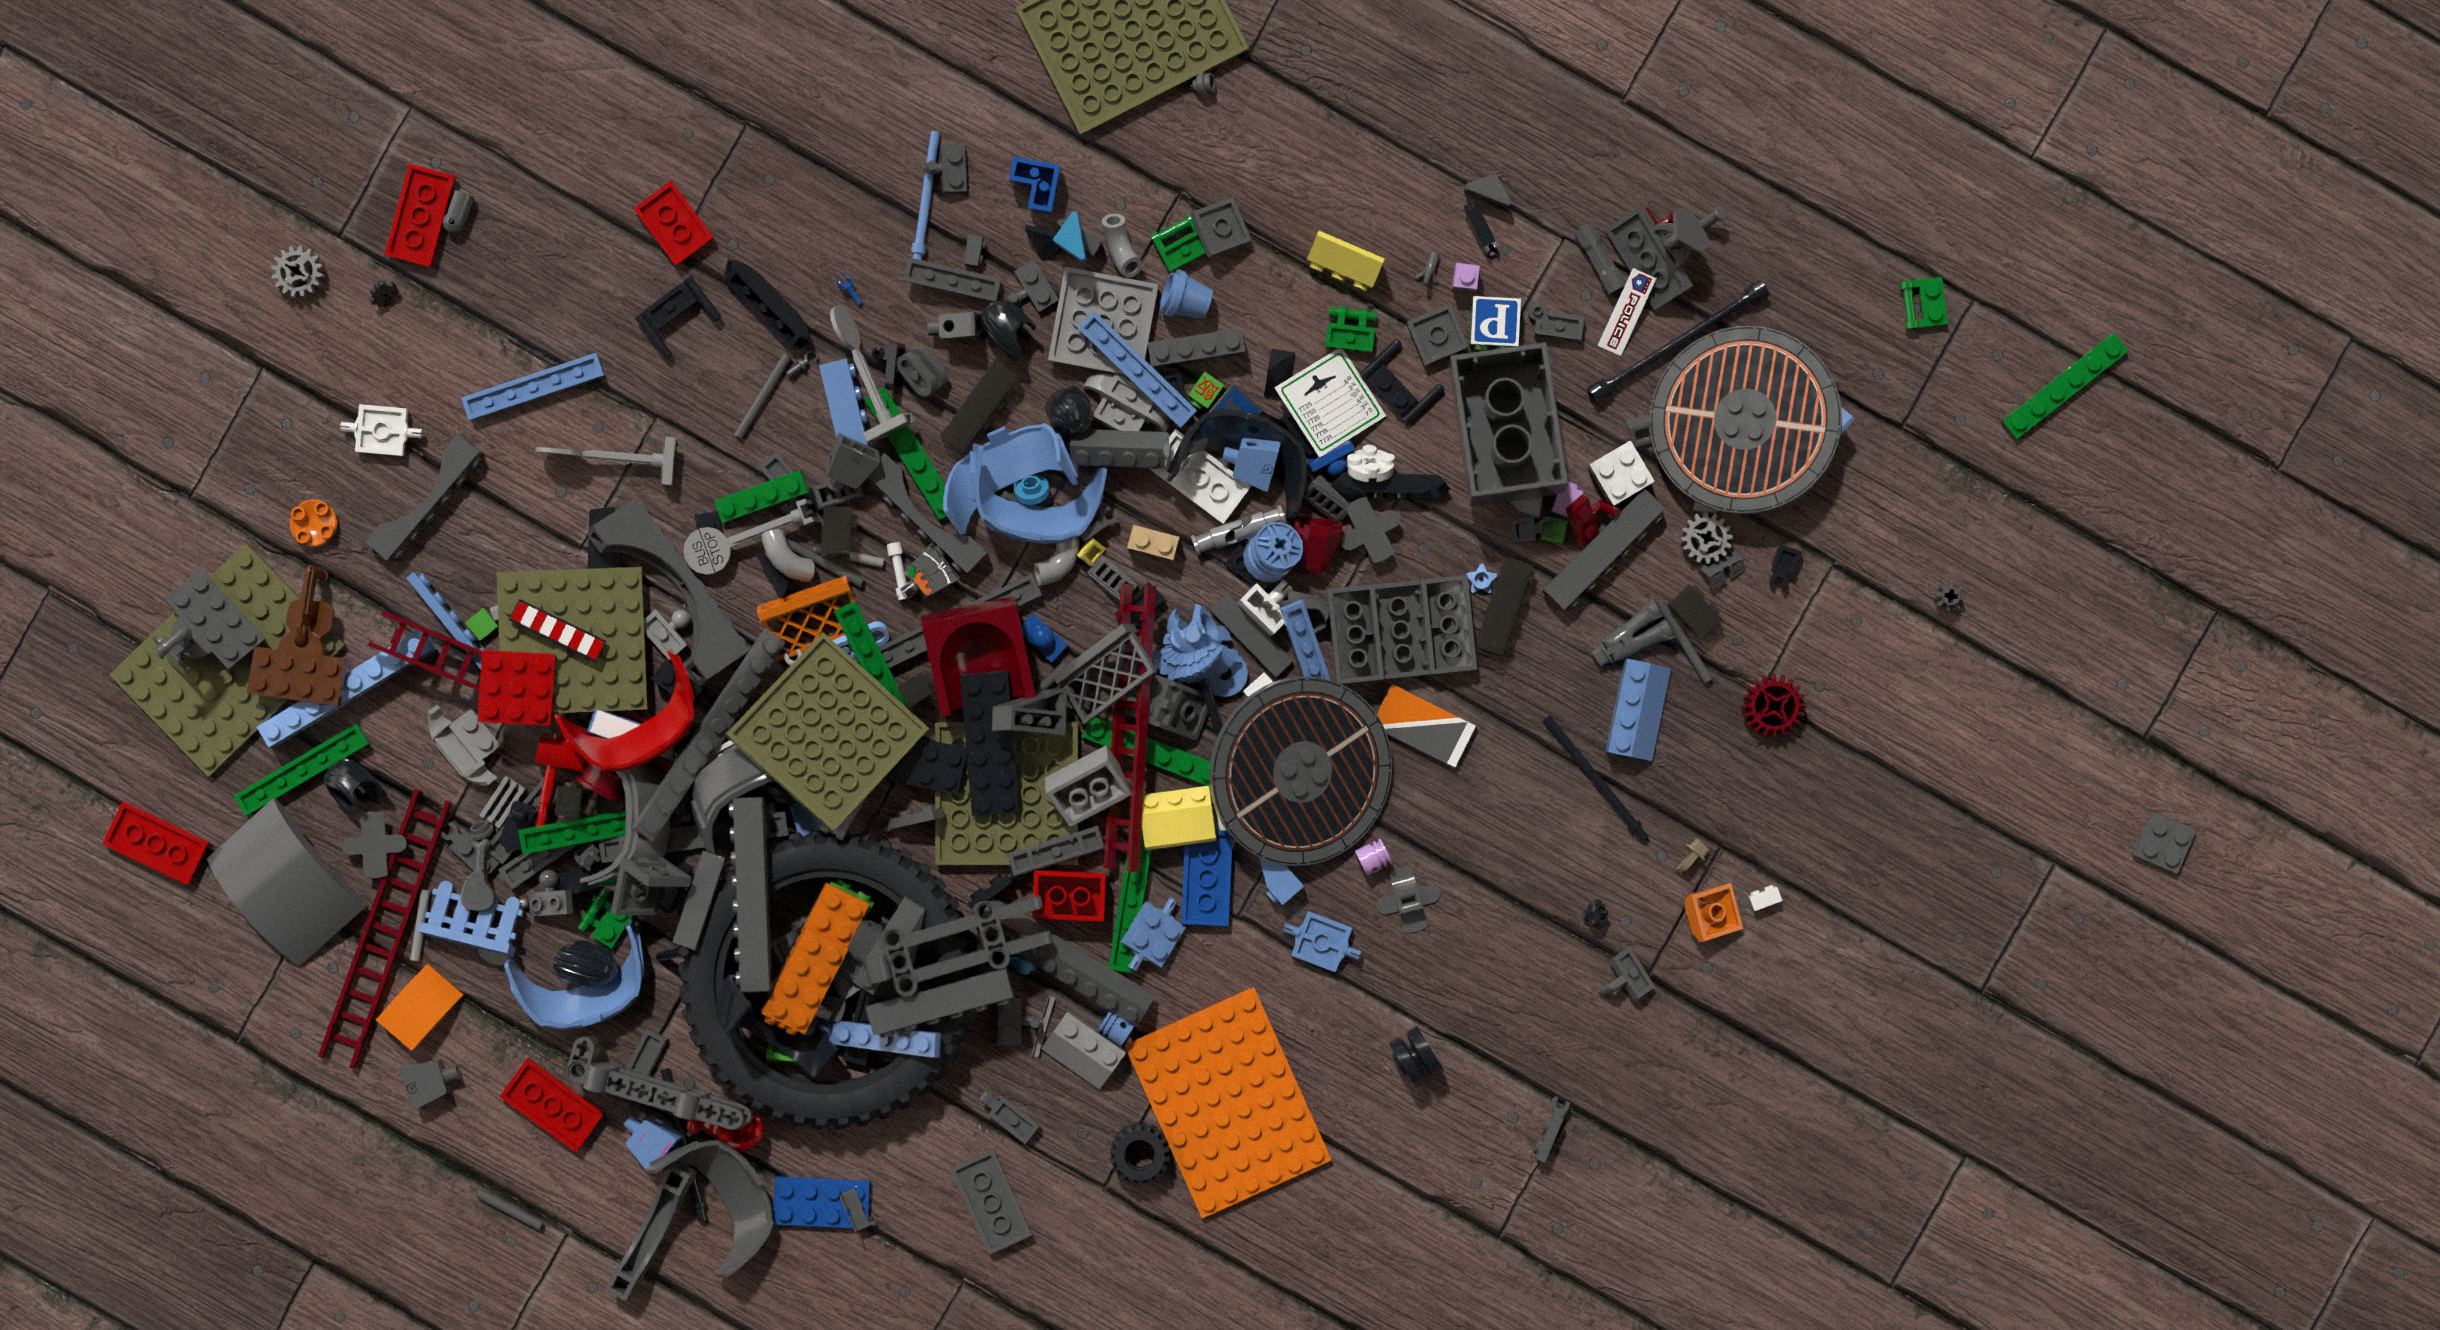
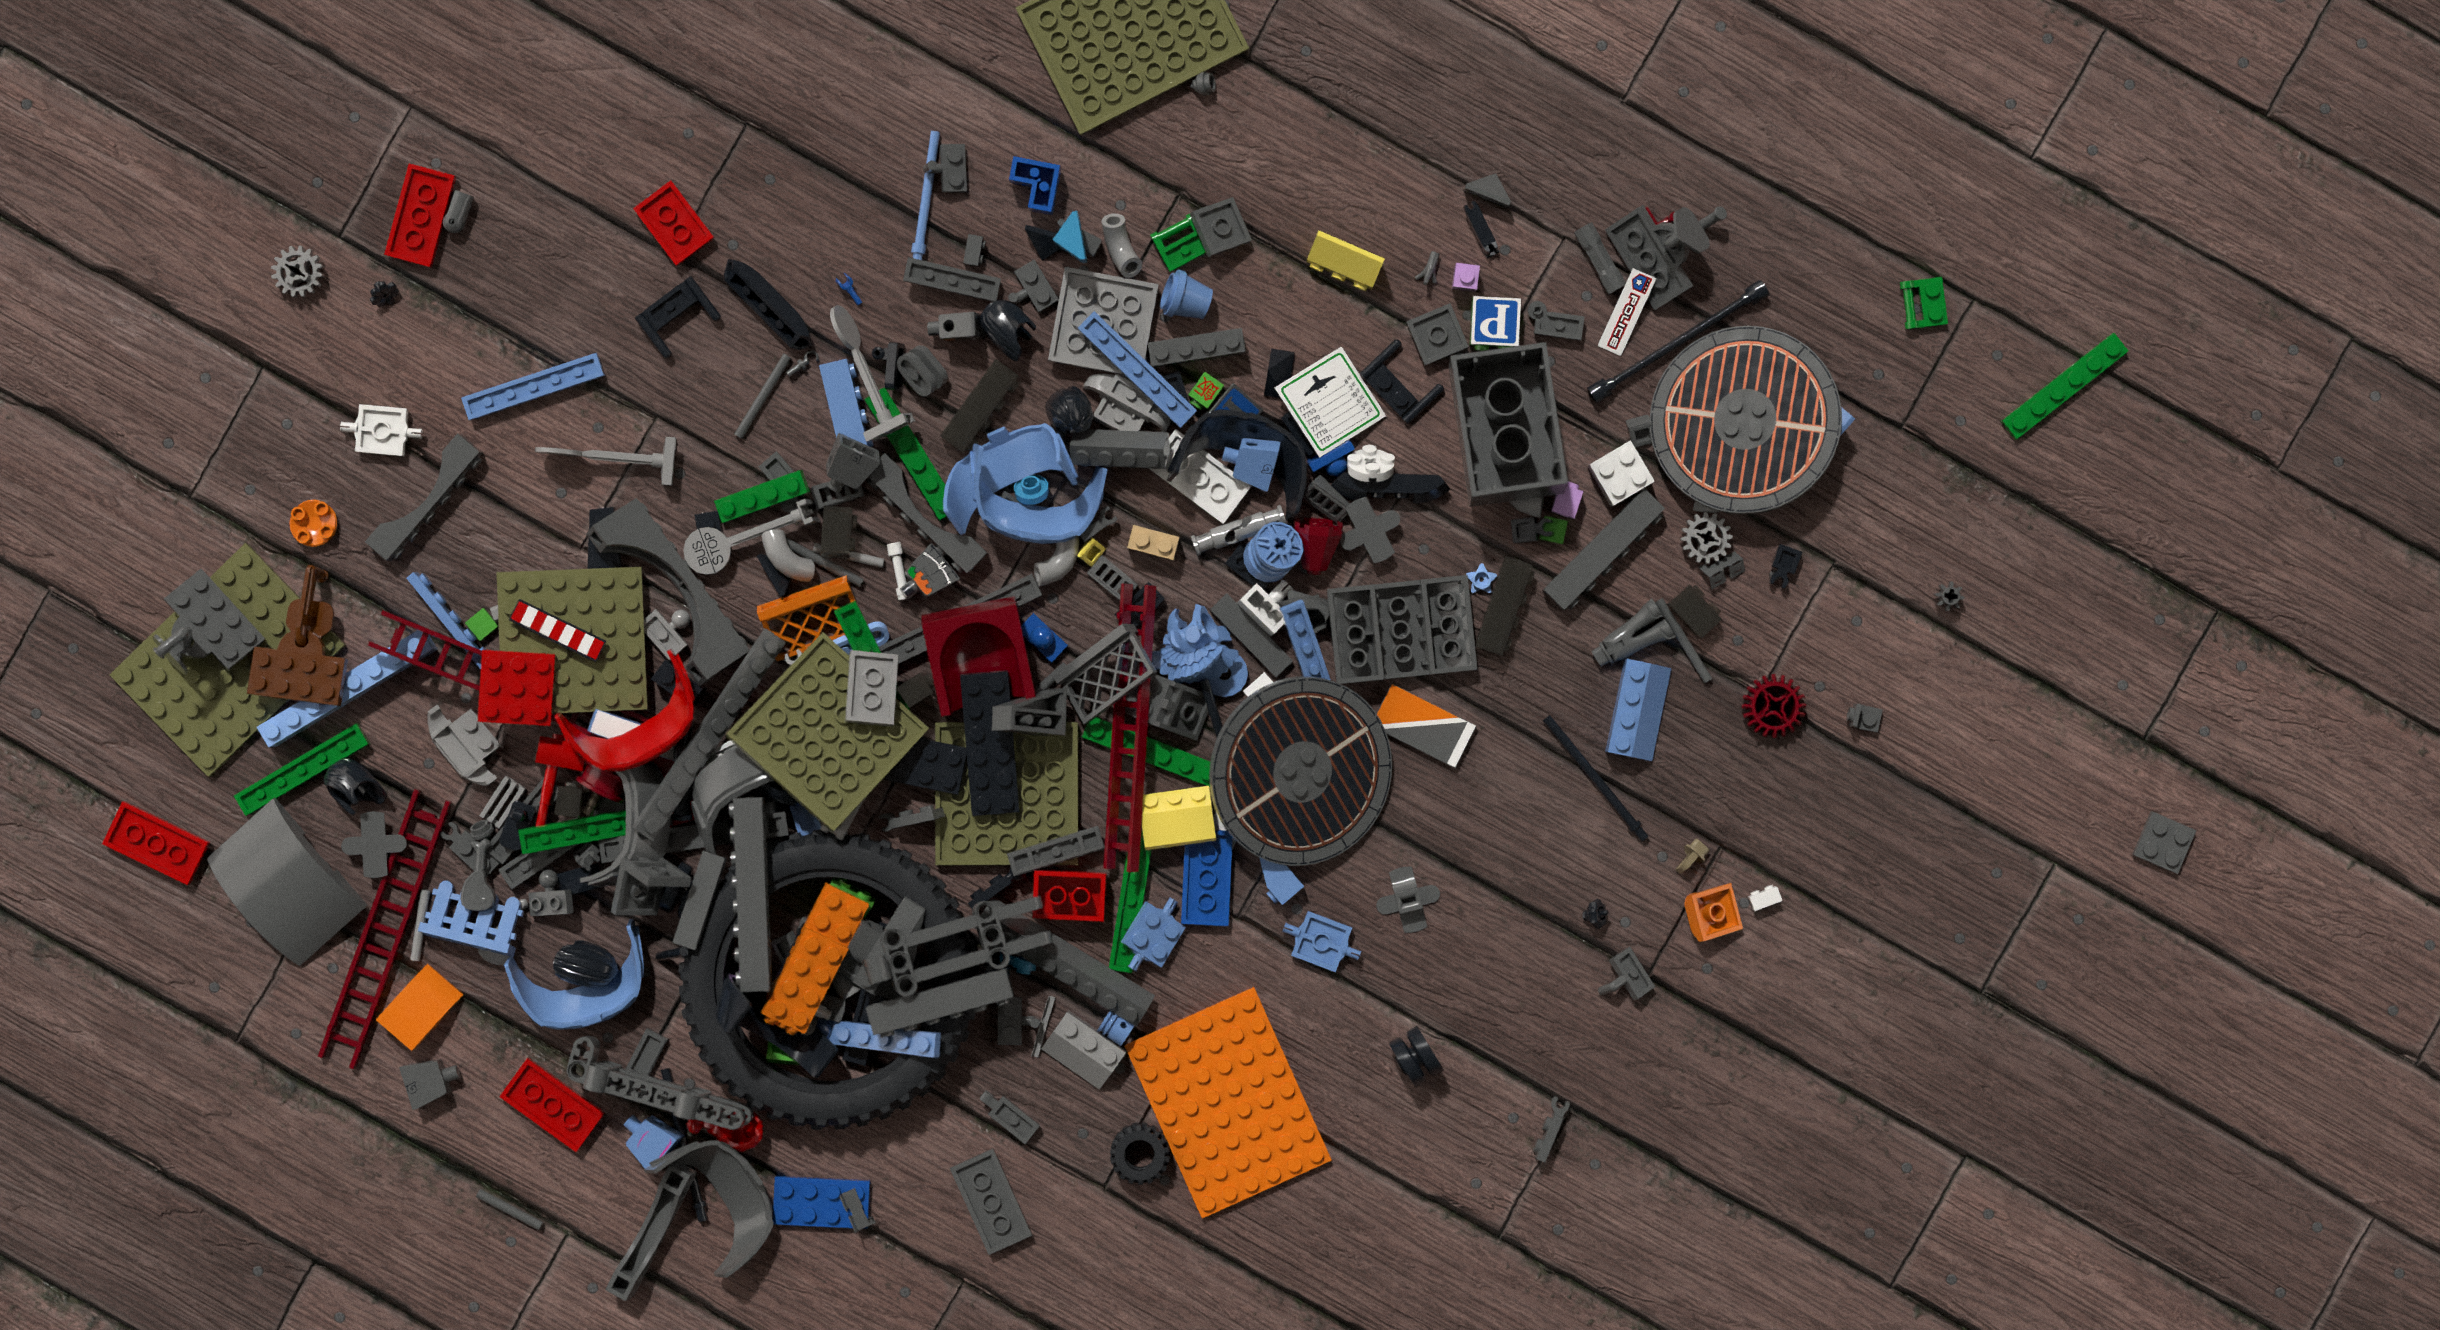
(611, 925): green plate -> none
(871, 688): none -> light grey plate
(1087, 786): light grey slope -> none
(1348, 336): green plate -> none
(1373, 857): lavender piece -> none
(1582, 518): dark red plate -> none
(1864, 717): none -> dark grey bracket

